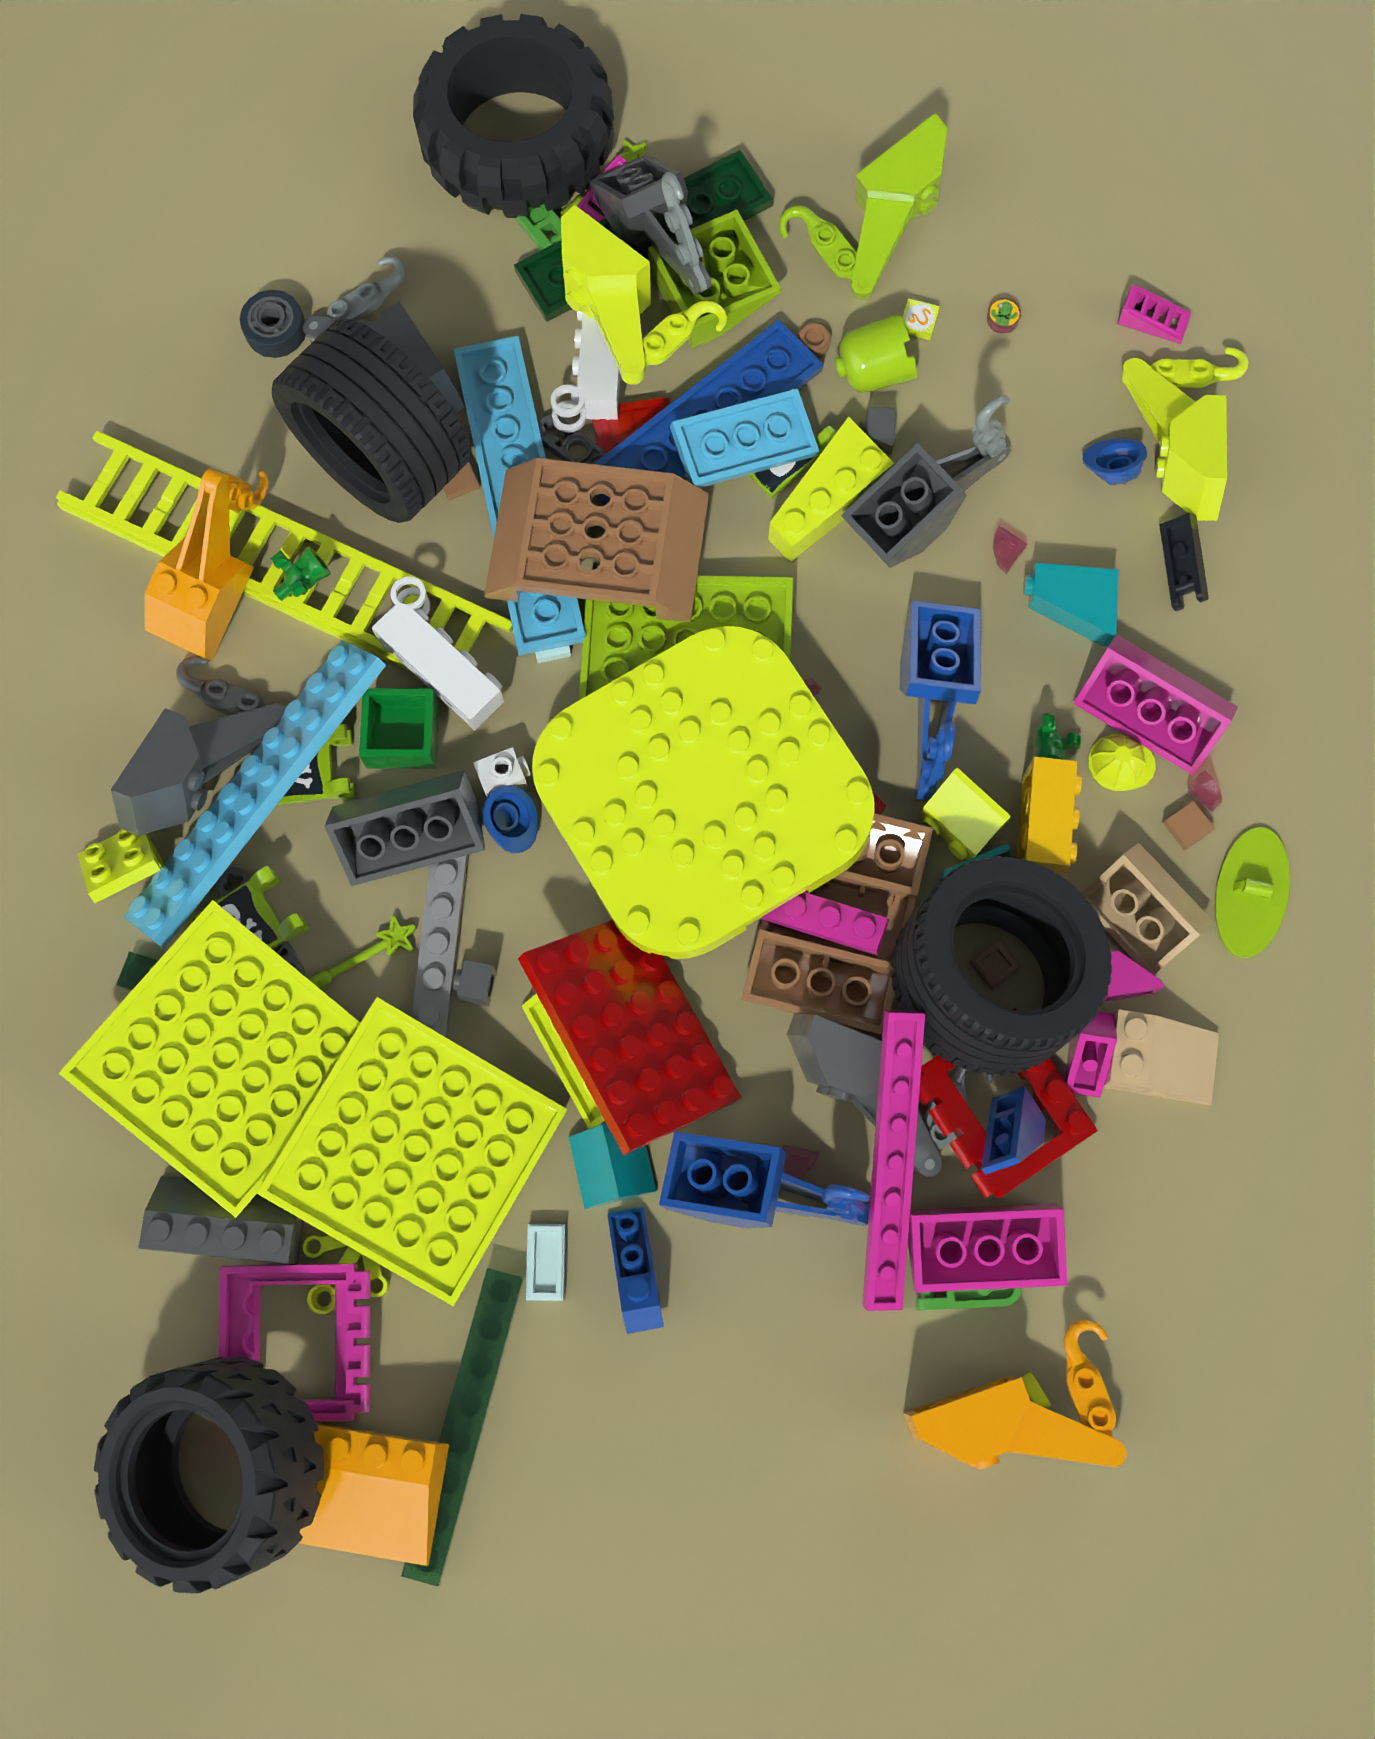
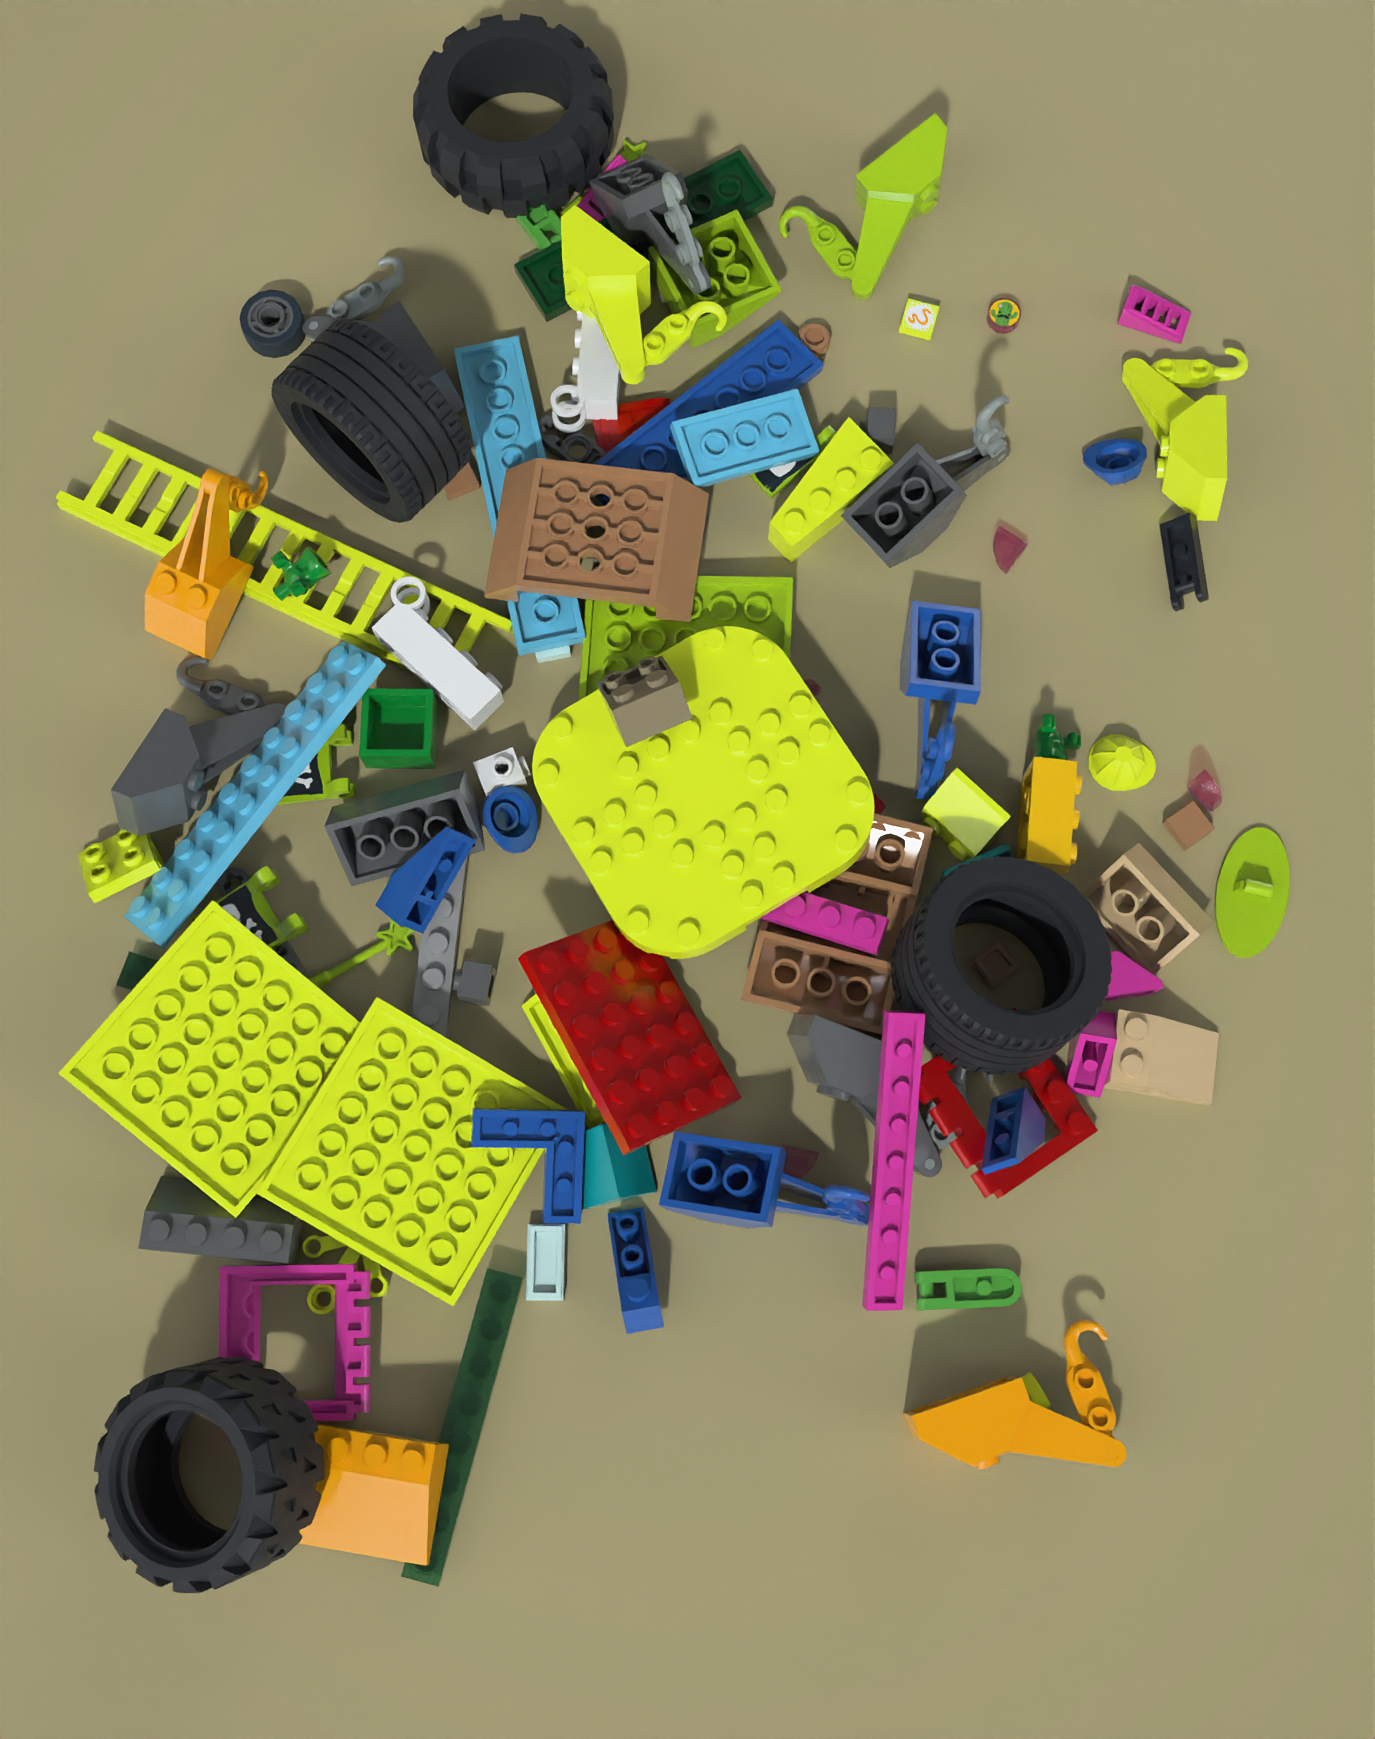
(424, 880): none -> blue slope
(556, 1131): none -> blue plate
(644, 700): none -> dark tan slope
(876, 355): lime cylinder -> none
(987, 1247): dark pink slope -> none
(1076, 598): teal slope -> none
(1155, 705): dark pink slope -> none

